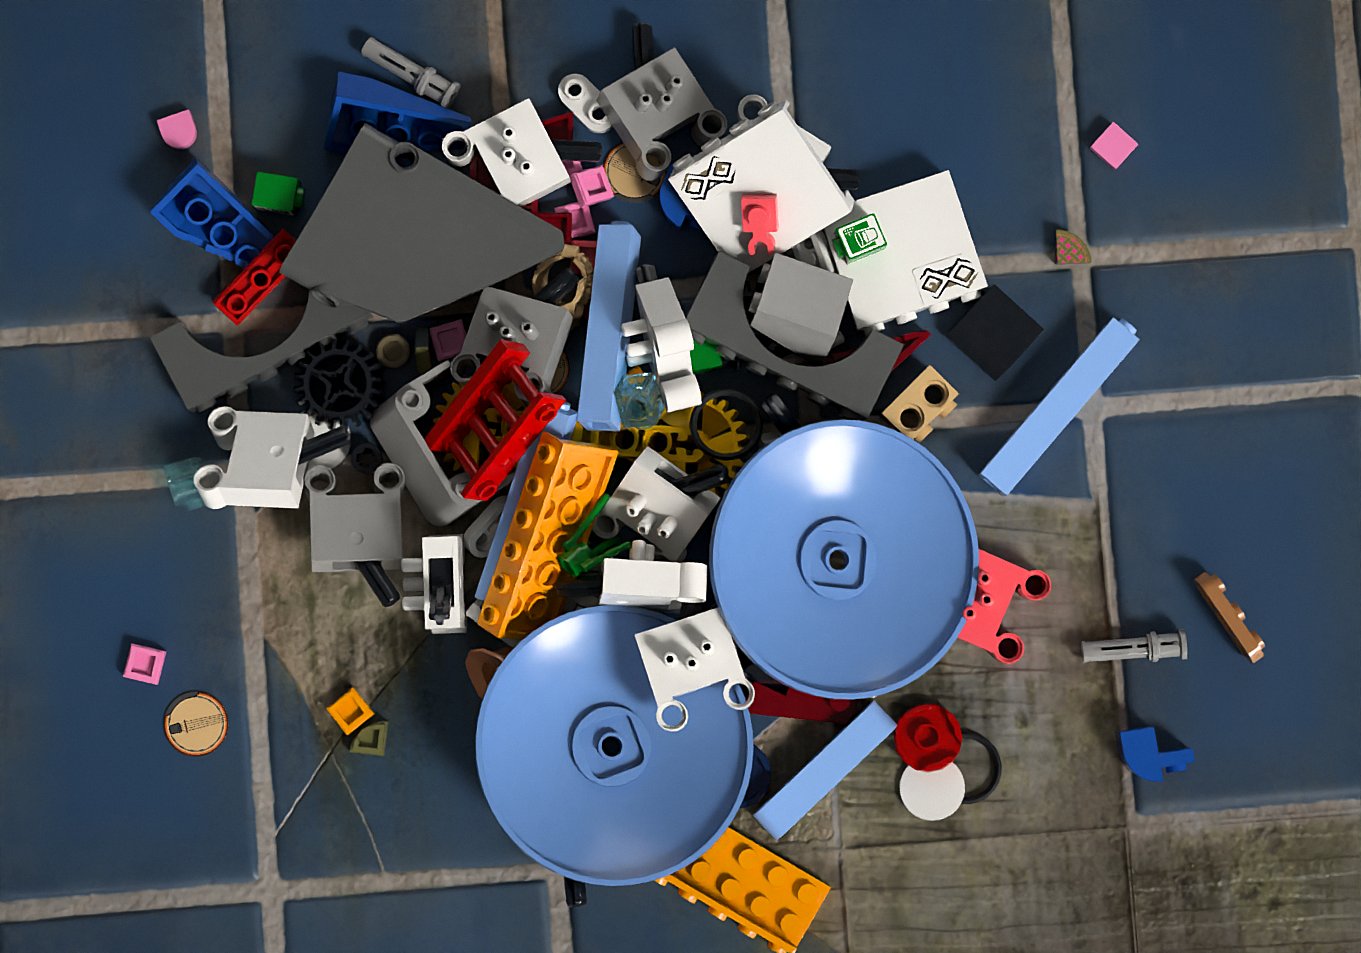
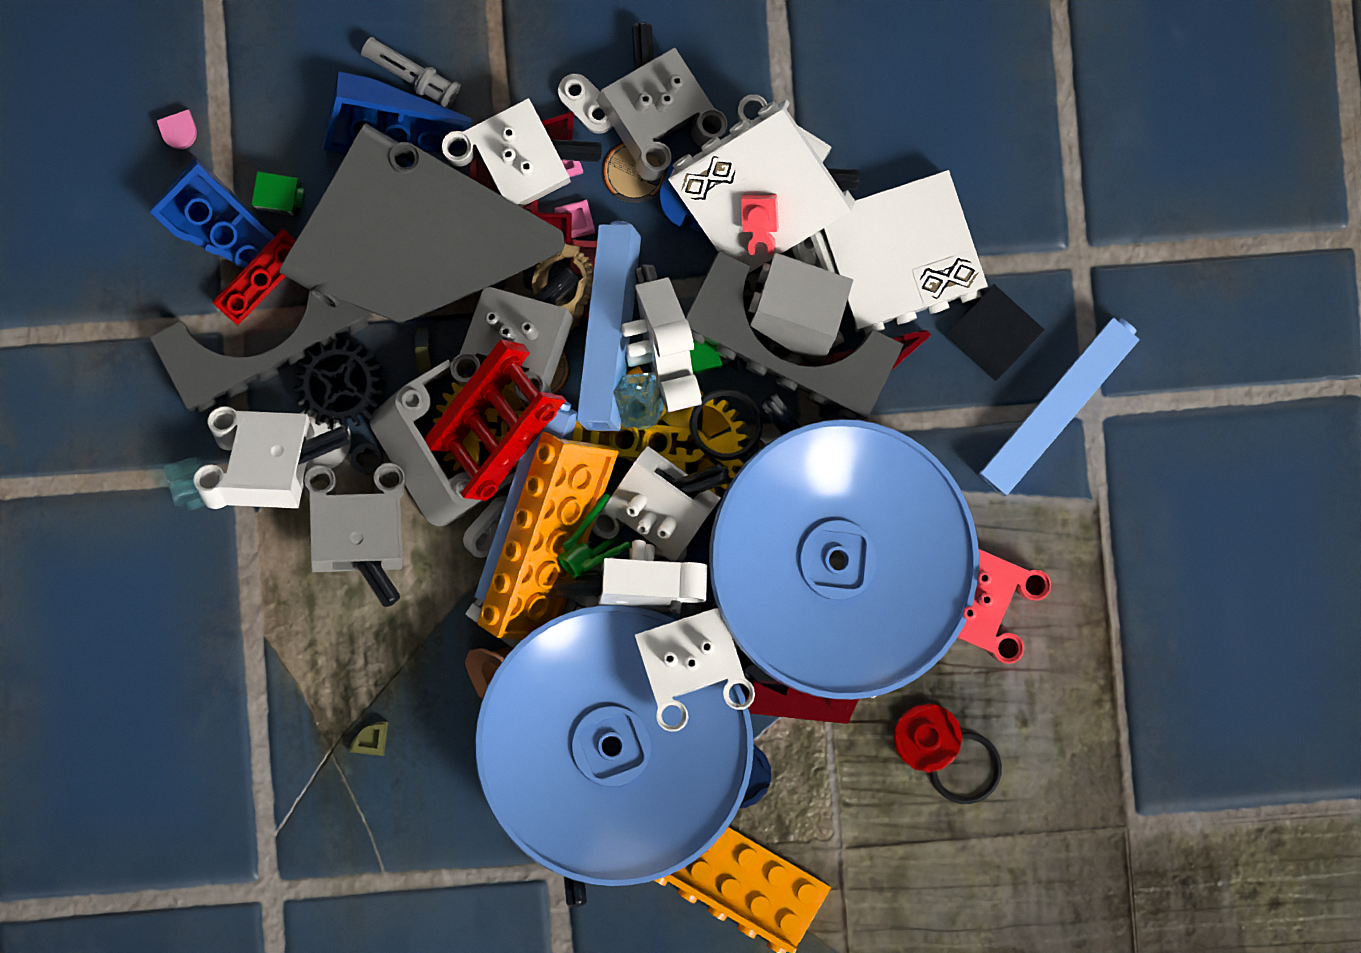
(144, 664): bright pink tile -> none
(196, 723): tan sticker -> none
(350, 711): light orange tile -> none
(393, 351): dark tan tile -> none
(441, 583): white piece -> none
(448, 339): bright pink tile -> none
(591, 186): bright pink tile -> none
(825, 770): light blue beam -> none
(859, 239): green brick -> none
(913, 399): tan brick -> none
(933, 793): white sticker -> none
(1070, 249): olive tile -> none
(1113, 146): bright pink tile -> none
(1141, 755): blue brick -> none
(1151, 646): light grey pin -> none
(1229, 616): medium nougat plate -> none

